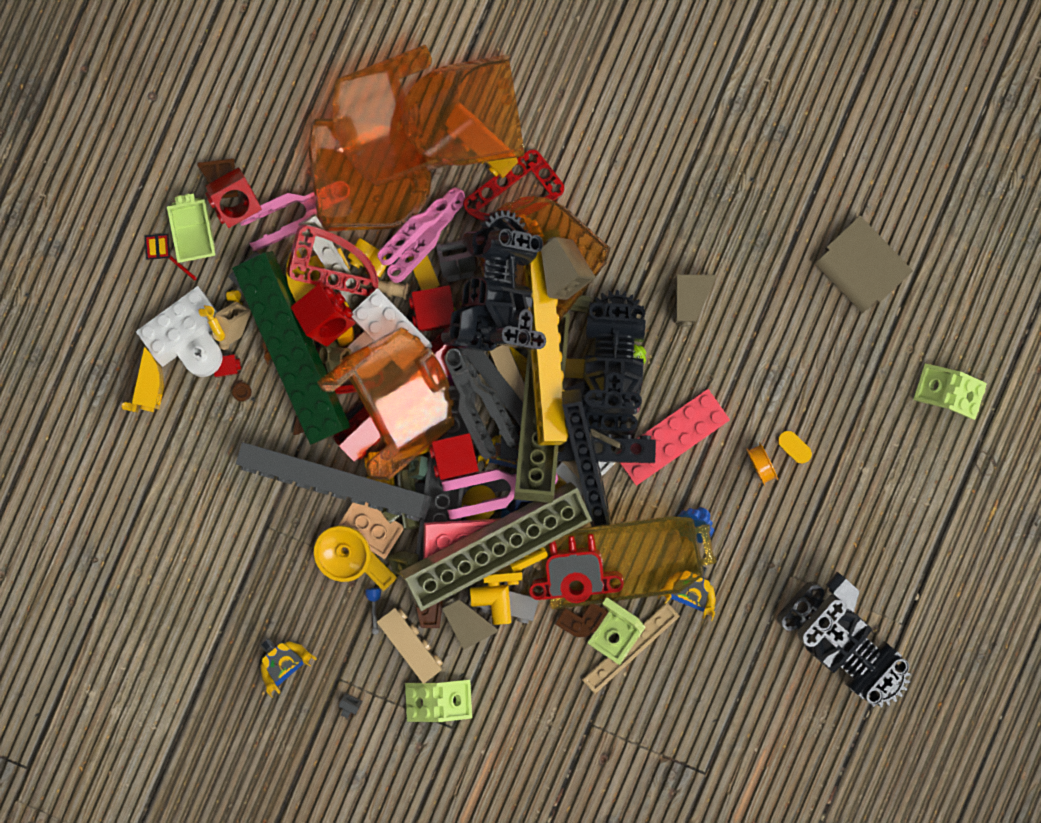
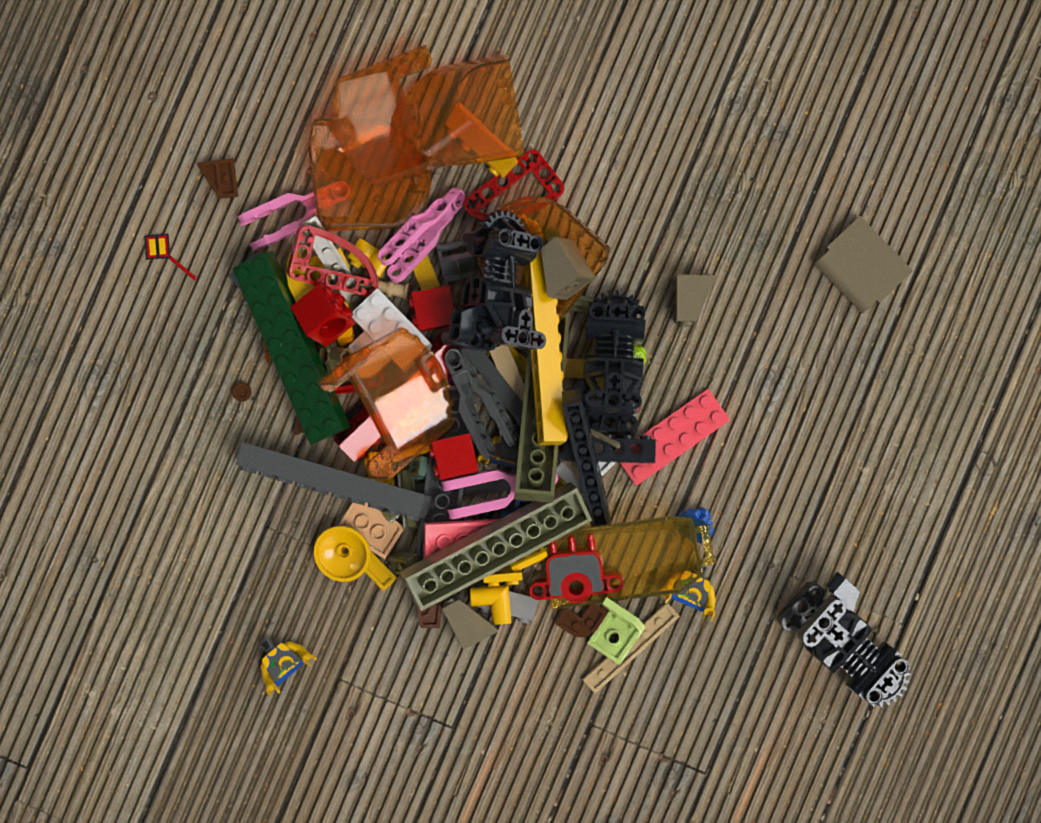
(148, 386): yellow piece -> none
(184, 334): white brick -> none
(191, 228): yellowish green piece -> none
(229, 322): tan torso -> none
(229, 366): red brick -> none
(232, 181): red brick -> none
(350, 705): dark grey tile -> none
(373, 595): hinge -> none
(410, 645): tan piece -> none
(438, 701): yellowish green bracket -> none
(477, 495): yellow dish -> none
(762, 464): light orange wheel -> none
(794, 447): yellow tile -> none
(951, 390): yellowish green bracket -> none

